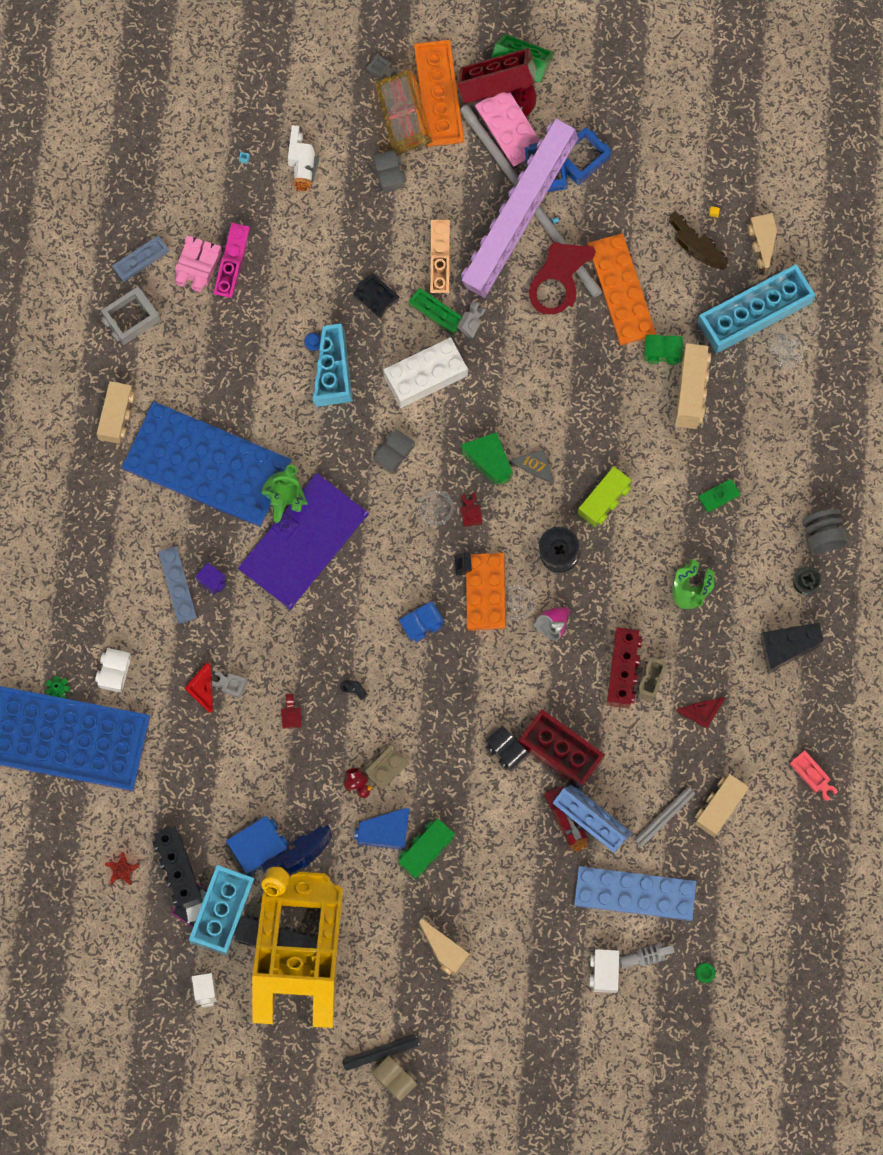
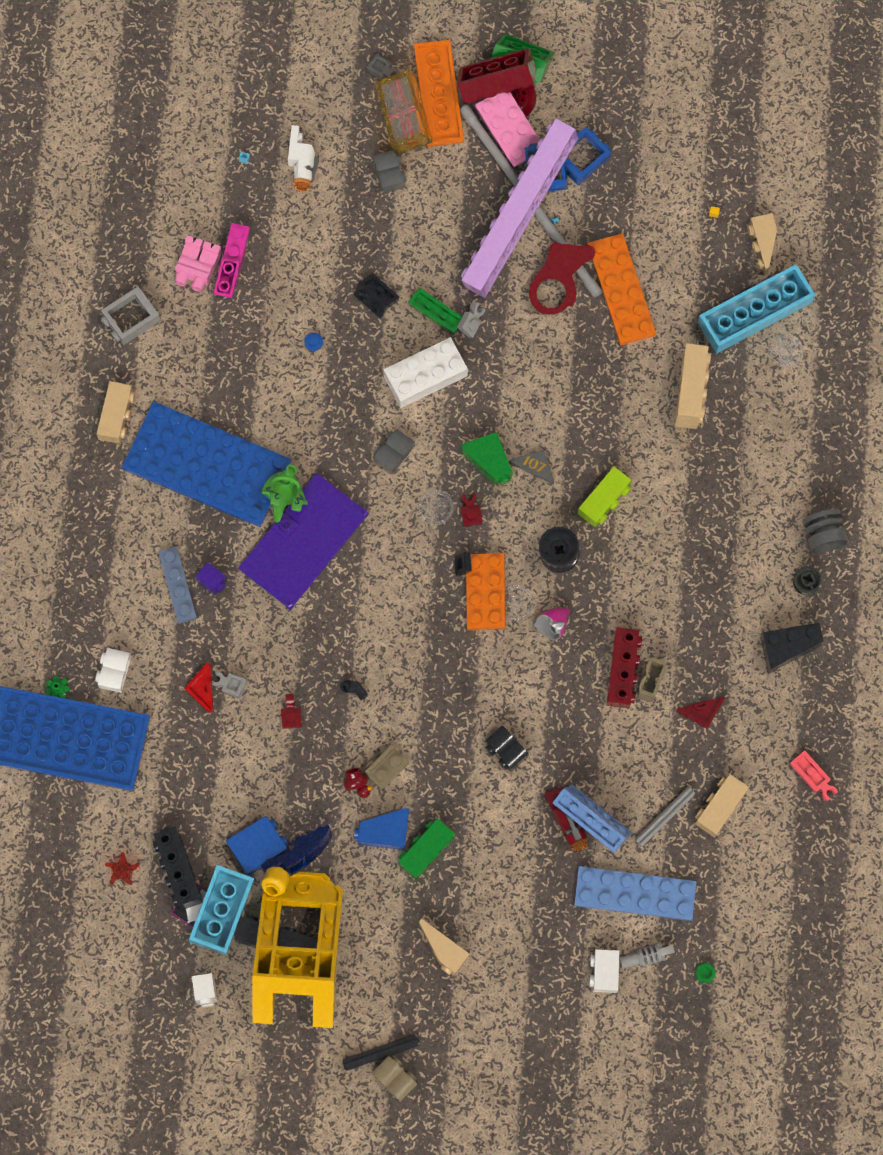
(140, 258): sand blue plate -> none
(333, 372): medium azure wedge -> none
(421, 622): blue brick -> none
(440, 256): light nougat slope -> none
(561, 749): dark red brick -> none
(663, 349): green brick -> none
(687, 596): bright green piece -> none
(700, 248): dark brown slope -> none
(719, 496): green plate -> none

